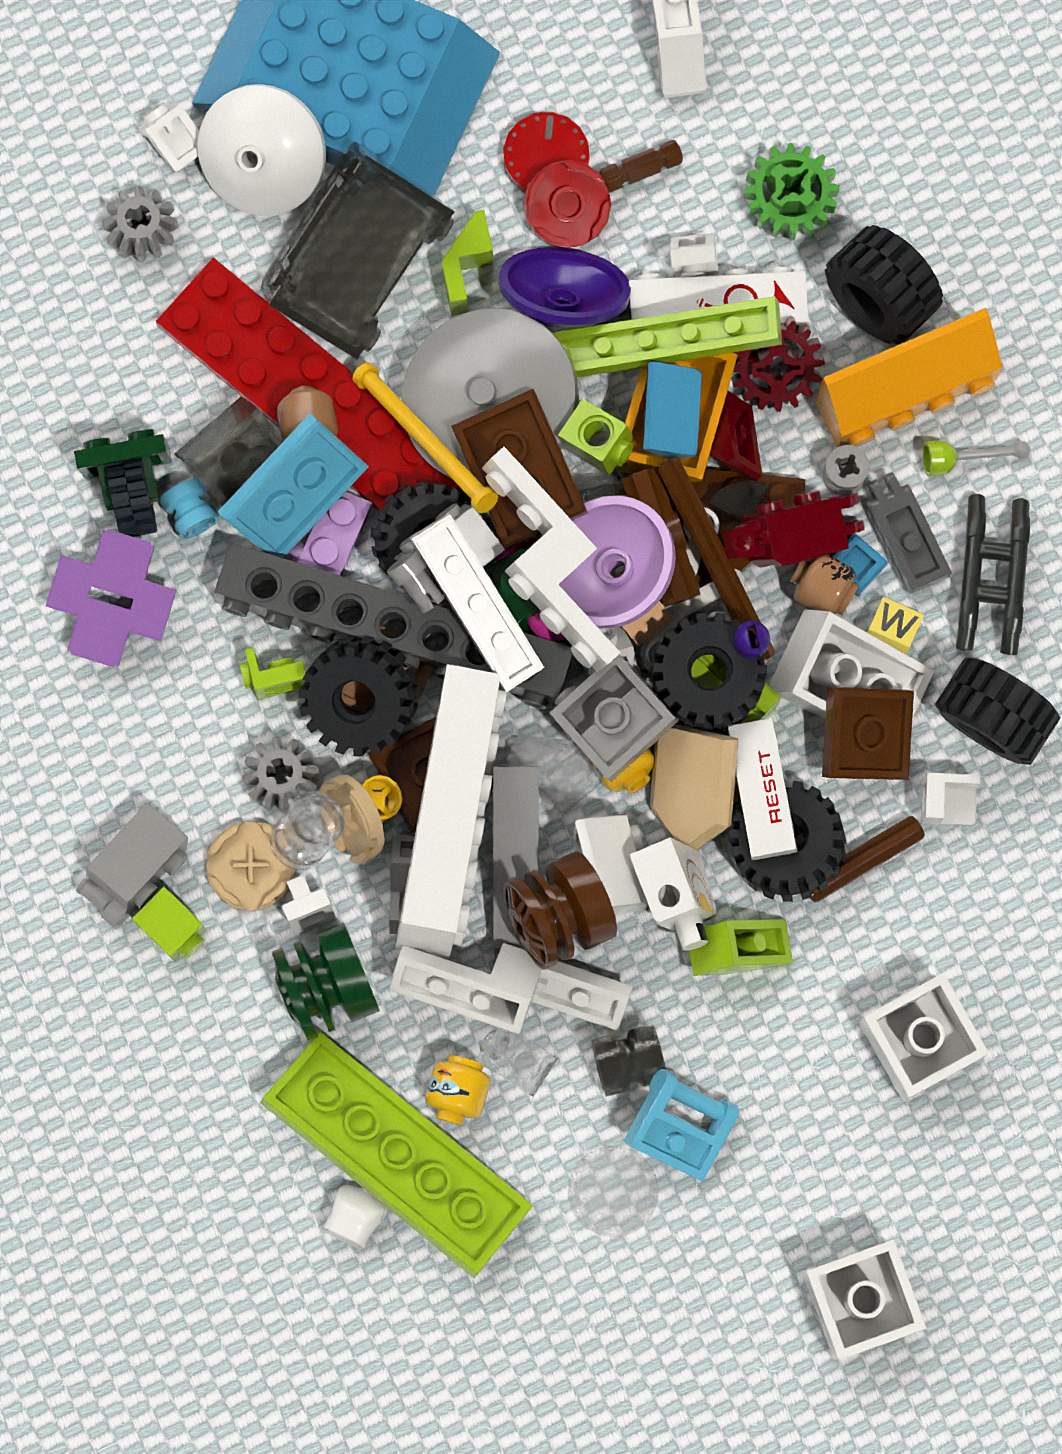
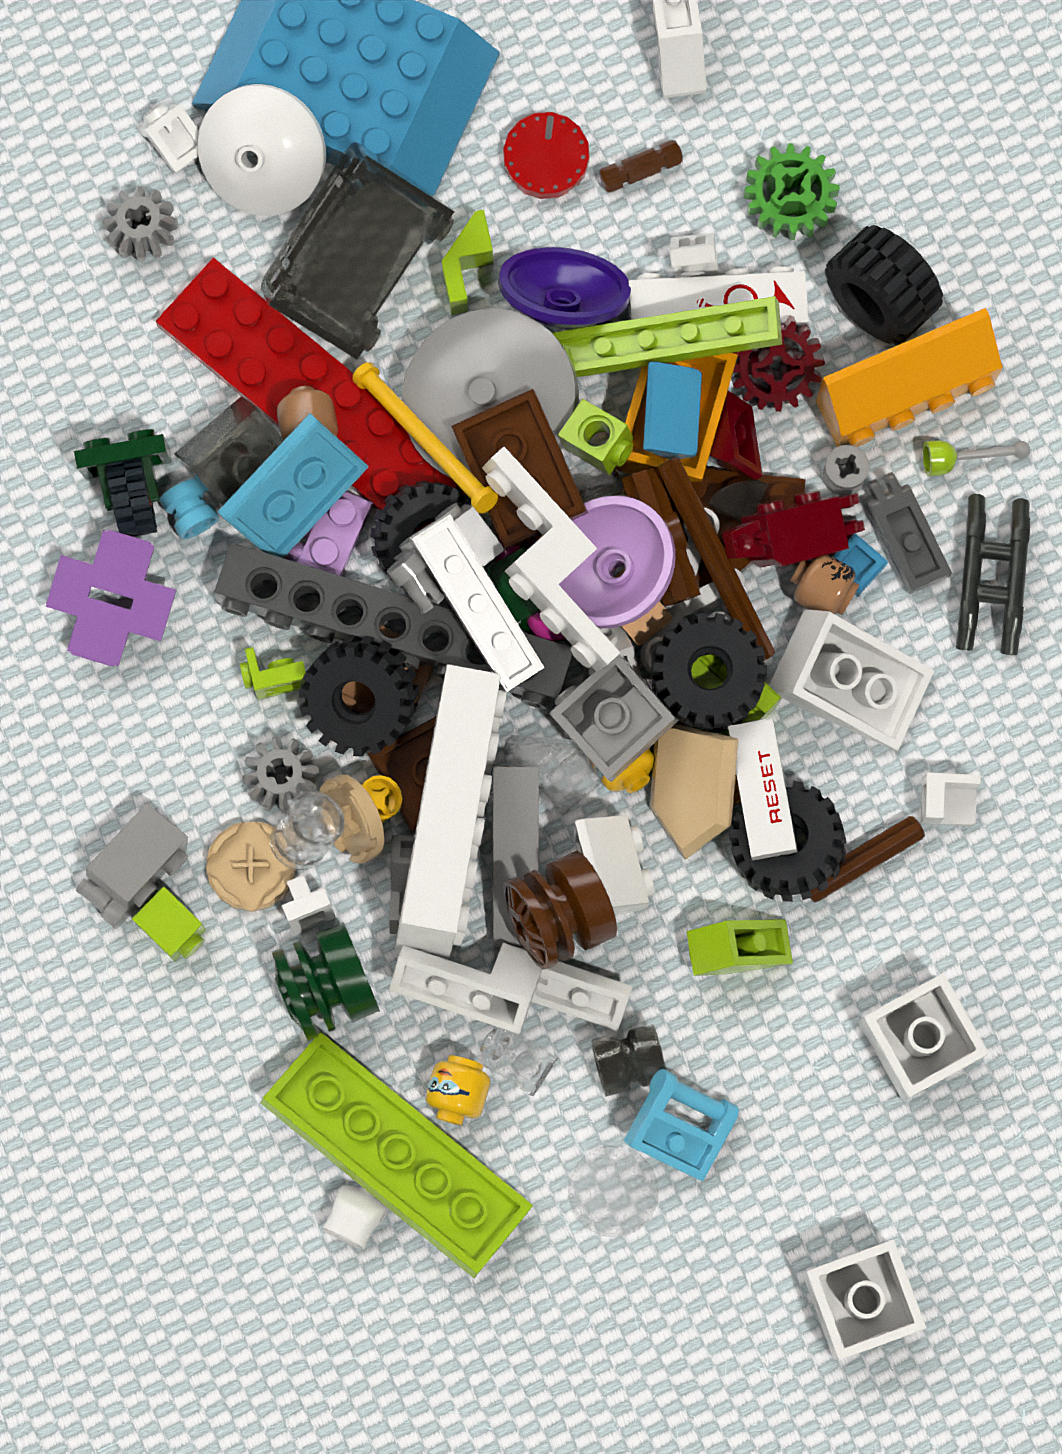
(567, 204): red tile -> none
(676, 889): white torso -> none
(742, 643): dark purple hinge -> none
(867, 733): reddish brown tile -> none
(895, 624): light yellow tile -> none
(997, 711): black tyre -> none

